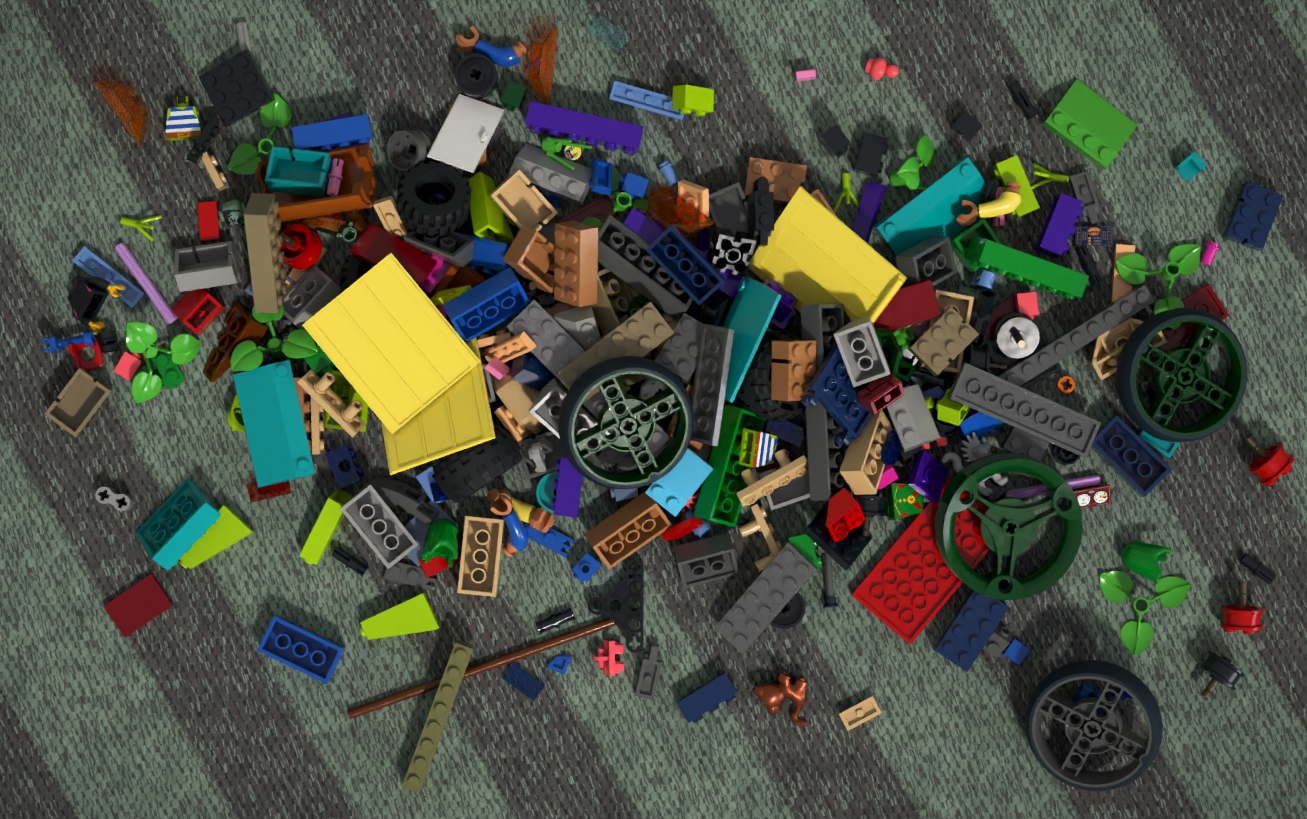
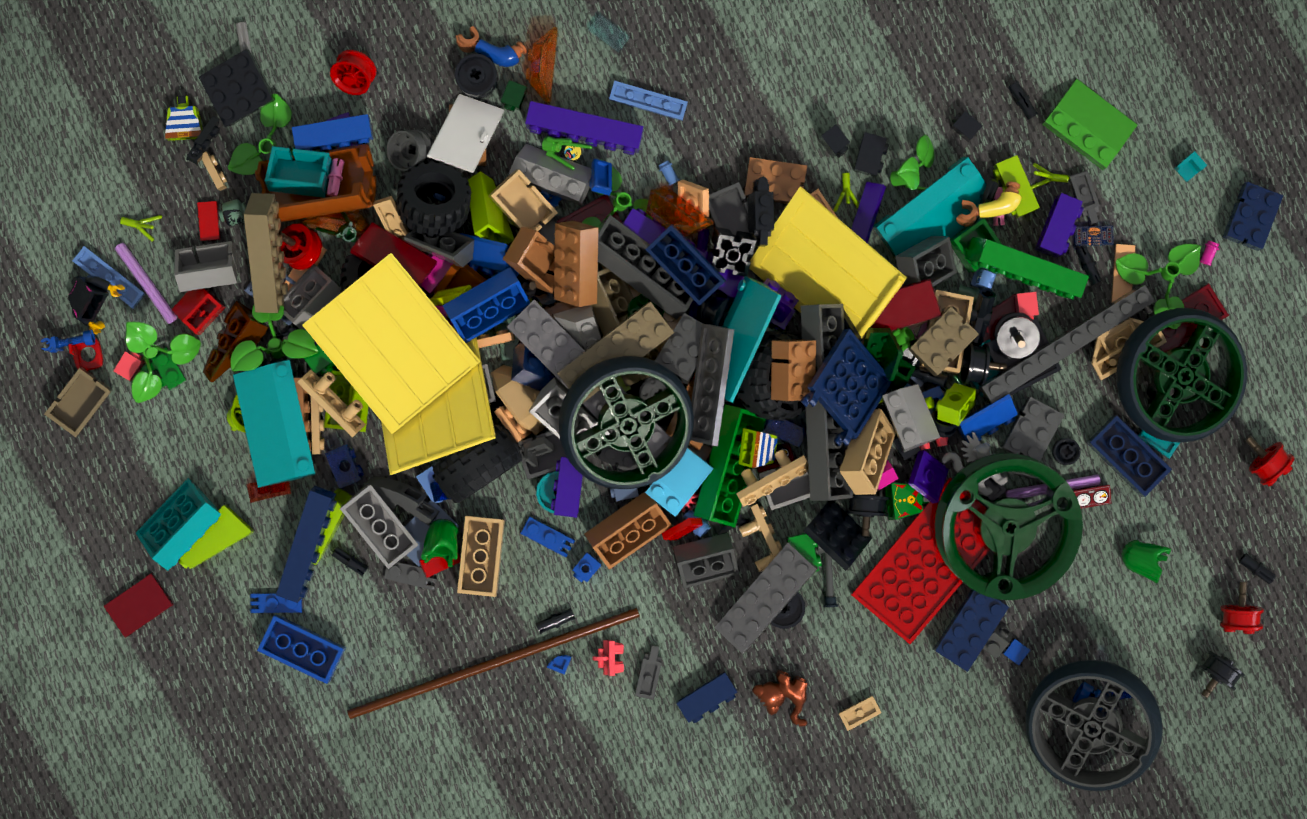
(105, 338): black wheel -> none
(114, 498): light grey axle -> none
(125, 107): clear orange wedge -> none
(274, 604): none -> blue hinge
(306, 544): none -> dark blue brick
(353, 72): none -> red wheel
(405, 618): lime slope -> none
(437, 716): olive brick -> none
(497, 368): bright pink tile -> none
(510, 348): light nougat tile -> none
(517, 533): piece -> none
(523, 681): clear blue tile -> none
(536, 516): nougat piece -> none
(537, 453): light grey plate -> none
(625, 596): black beam -> none
(633, 185): blue brick -> none
(693, 99): lime brick -> none
(805, 75): bright pink tile -> none
(843, 515): red slope -> none
(862, 351): light grey slope -> none
(878, 67): coral animal -> none
(880, 393): dark red brick -> none
(890, 449): clear blue tile -> none
(1024, 410): dark grey plate -> none
(1060, 387): orange bush -> none
(1117, 586): bright green plant -> none

